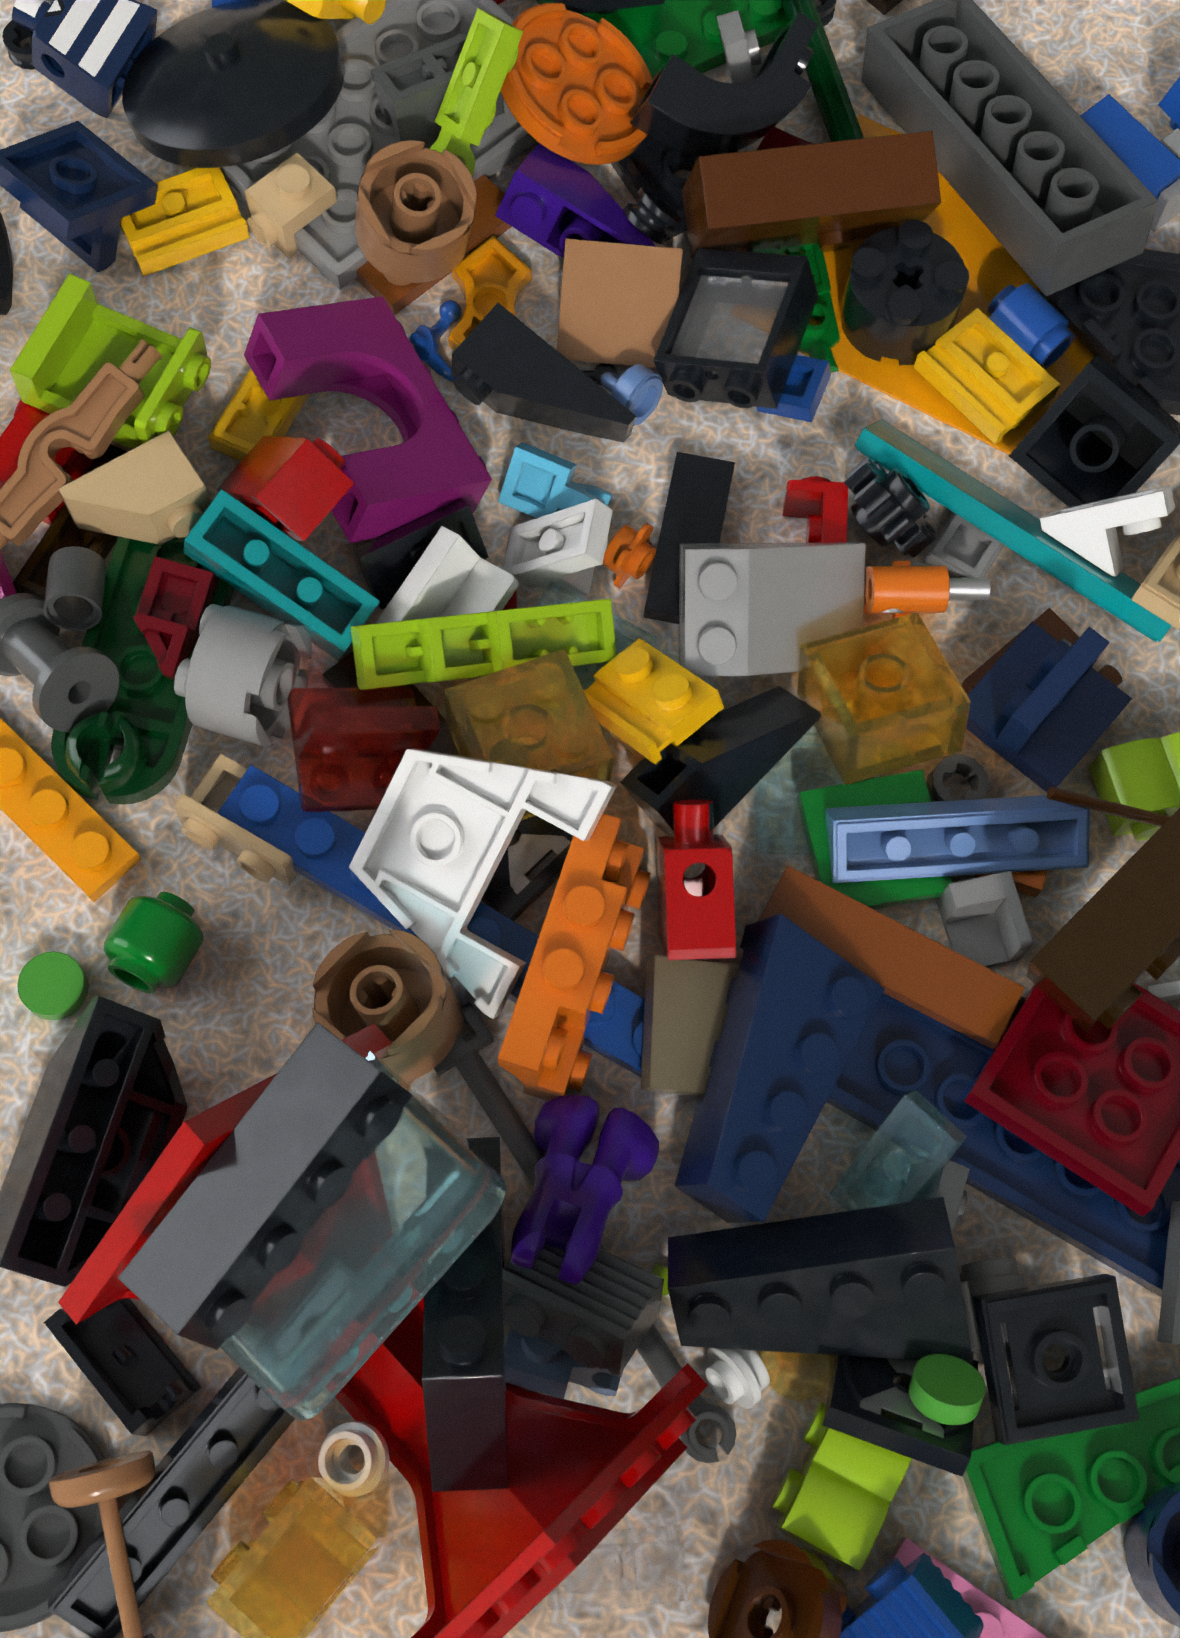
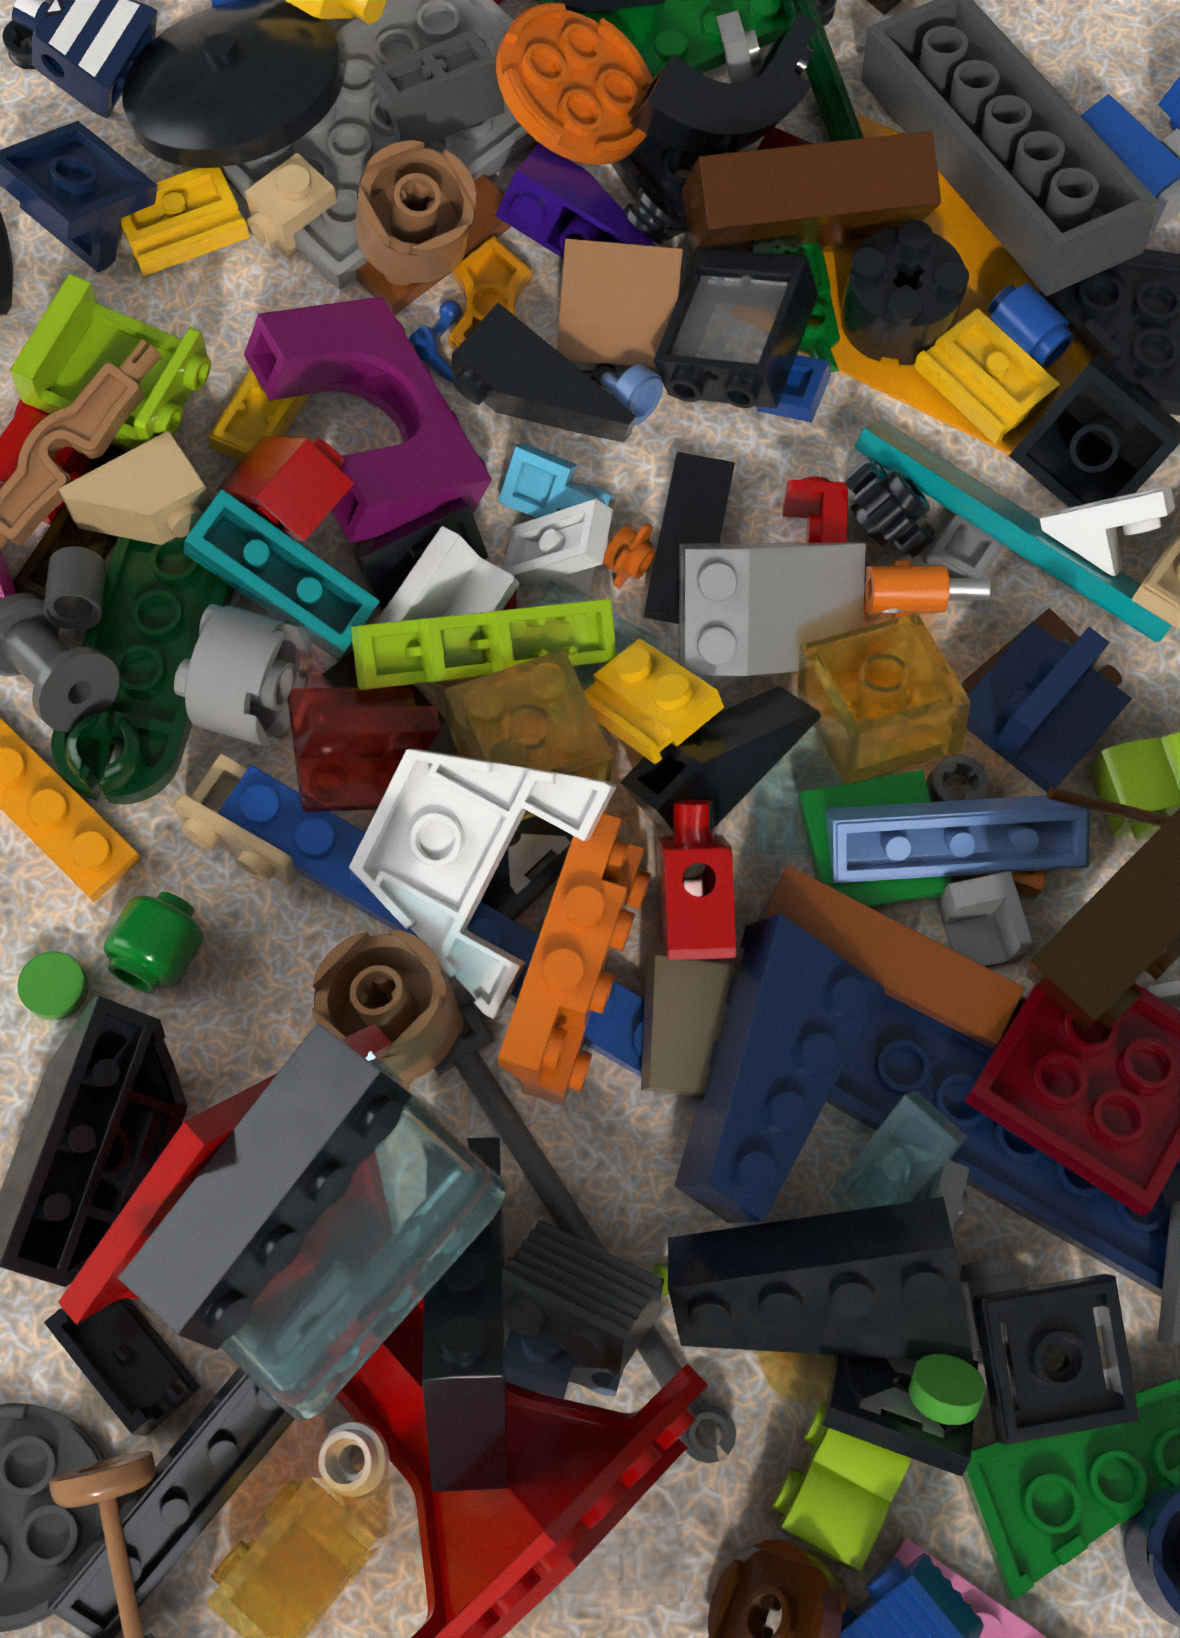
(173, 610): dark red slope -> none
(475, 85): lime plate -> none
(574, 1197): dark purple piece -> none
(736, 1375): white plate -> none

